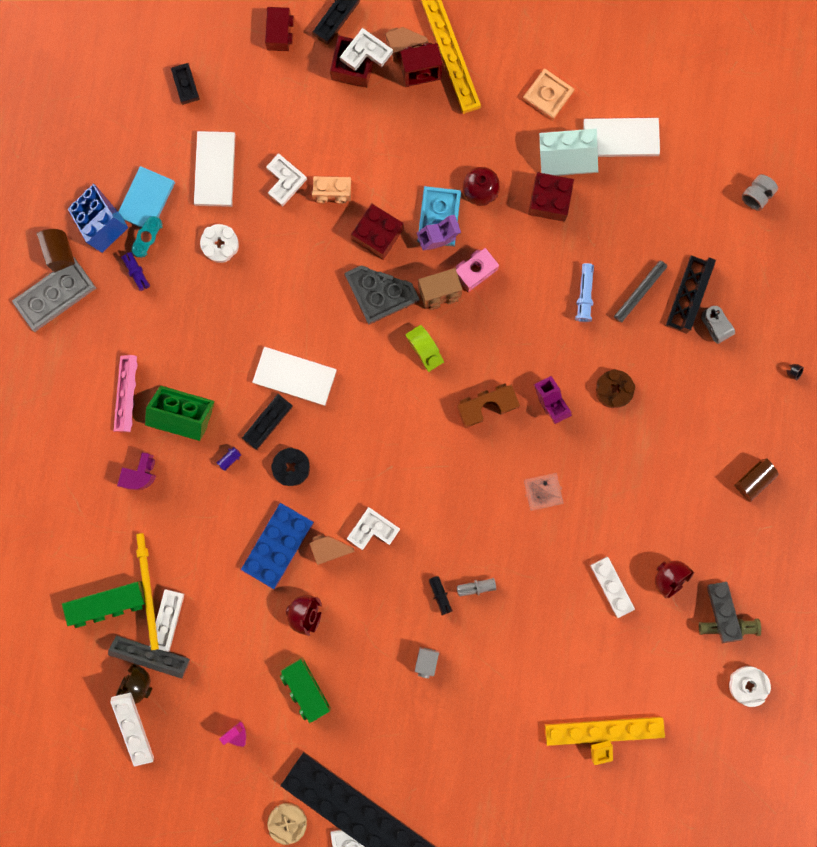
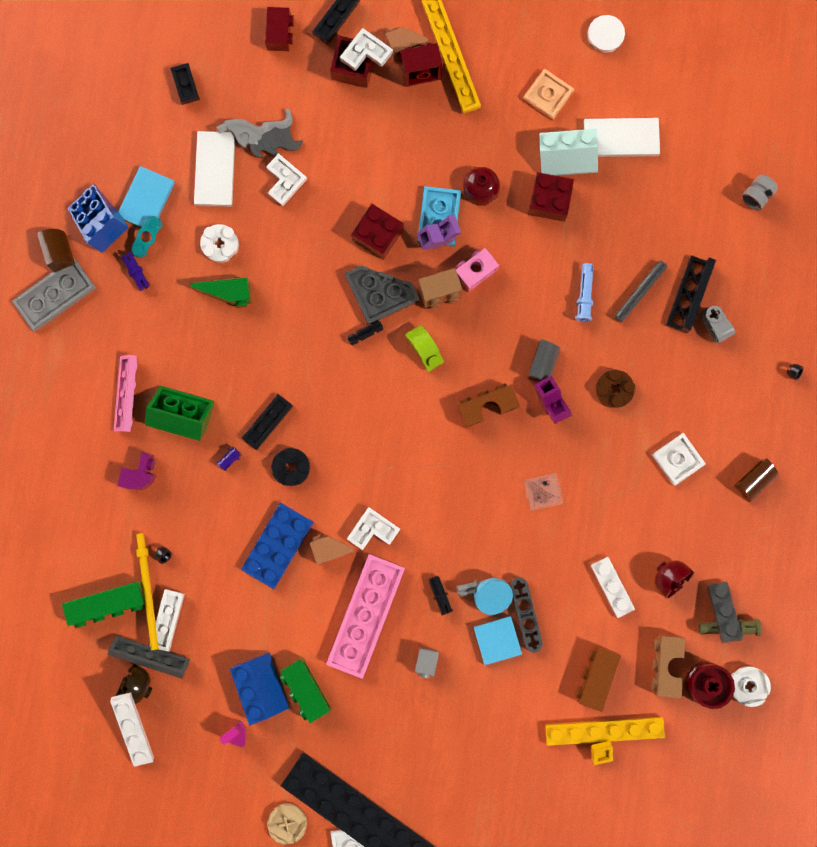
(159, 554): none -> black hinge
(230, 291): none -> green slope
(259, 688): none -> blue slope
(263, 138): none -> piece
(294, 376): white tile -> none
(304, 614): dark red cylinder -> none
(331, 189): light nougat bracket -> none
(365, 332): none -> black axle
(365, 616): none -> bright pink plate
(493, 596): none -> medium azure tile
(497, 640): none -> medium azure tile
(527, 614): none -> dark grey beam
(544, 361): none -> dark grey brick
(597, 678): none -> dark orange brick
(606, 33): none -> white tile
(667, 649): none -> medium nougat arch
(678, 459): none -> white tile
(712, 696): none -> dark red wheel

